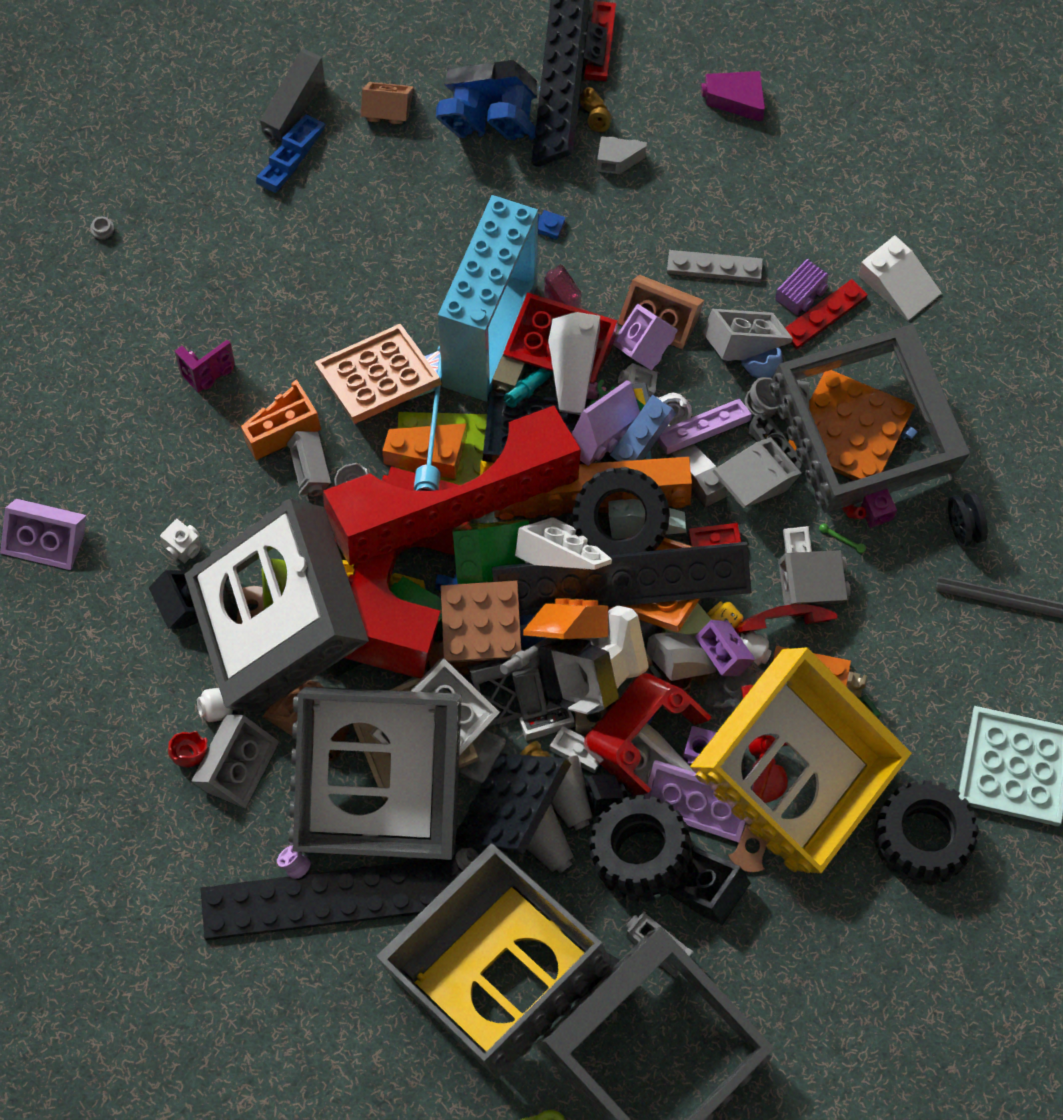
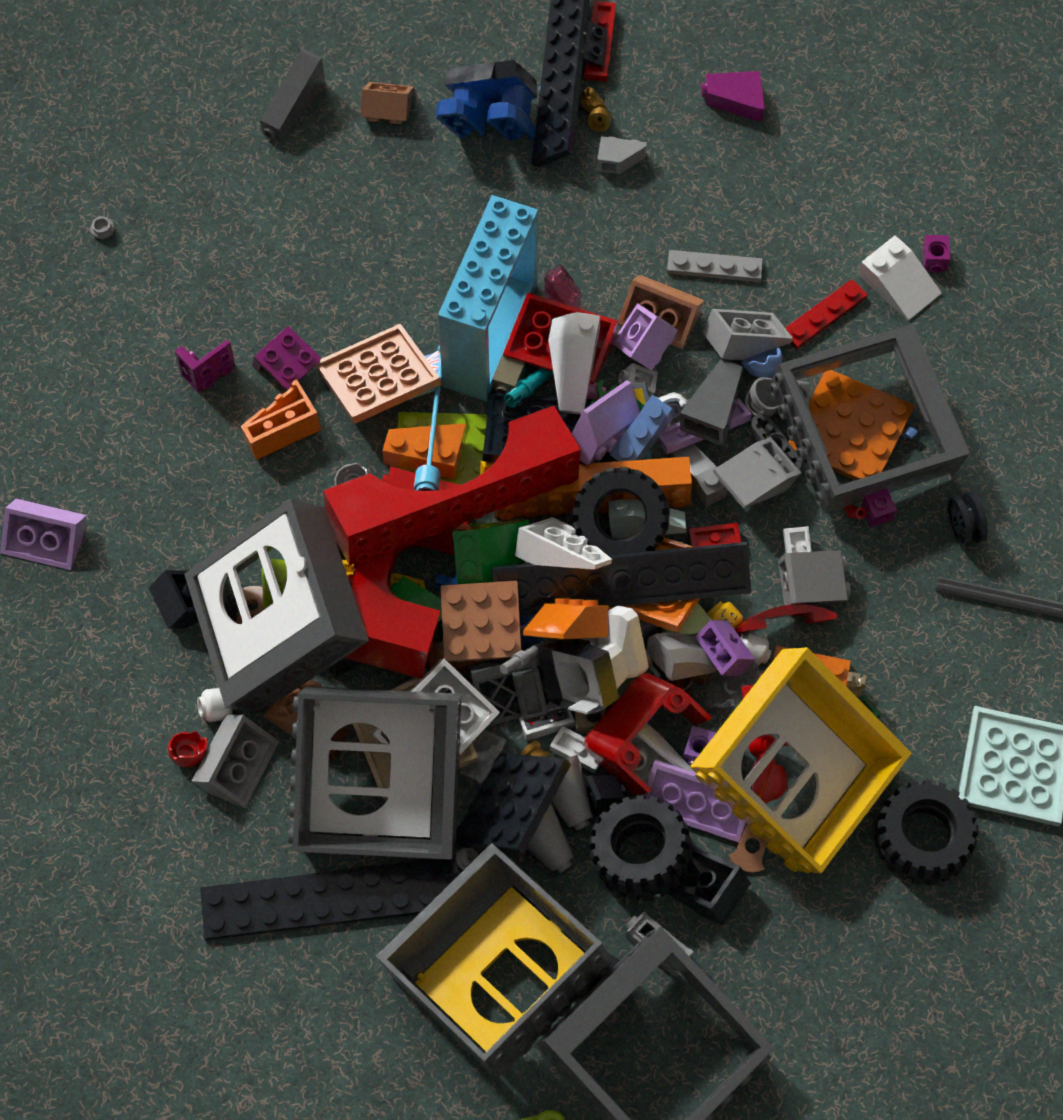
(181, 541): white brick -> none
(286, 358): none -> magenta bracket
(290, 153): blue slope -> none
(293, 862): lavender wheel -> none
(309, 463): light grey window -> none
(550, 224): blue plate -> none
(713, 404): none -> dark grey slope
(802, 287): medium lavender brick -> none
(860, 548): bright green hinge -> none
(939, 246): none -> magenta brick

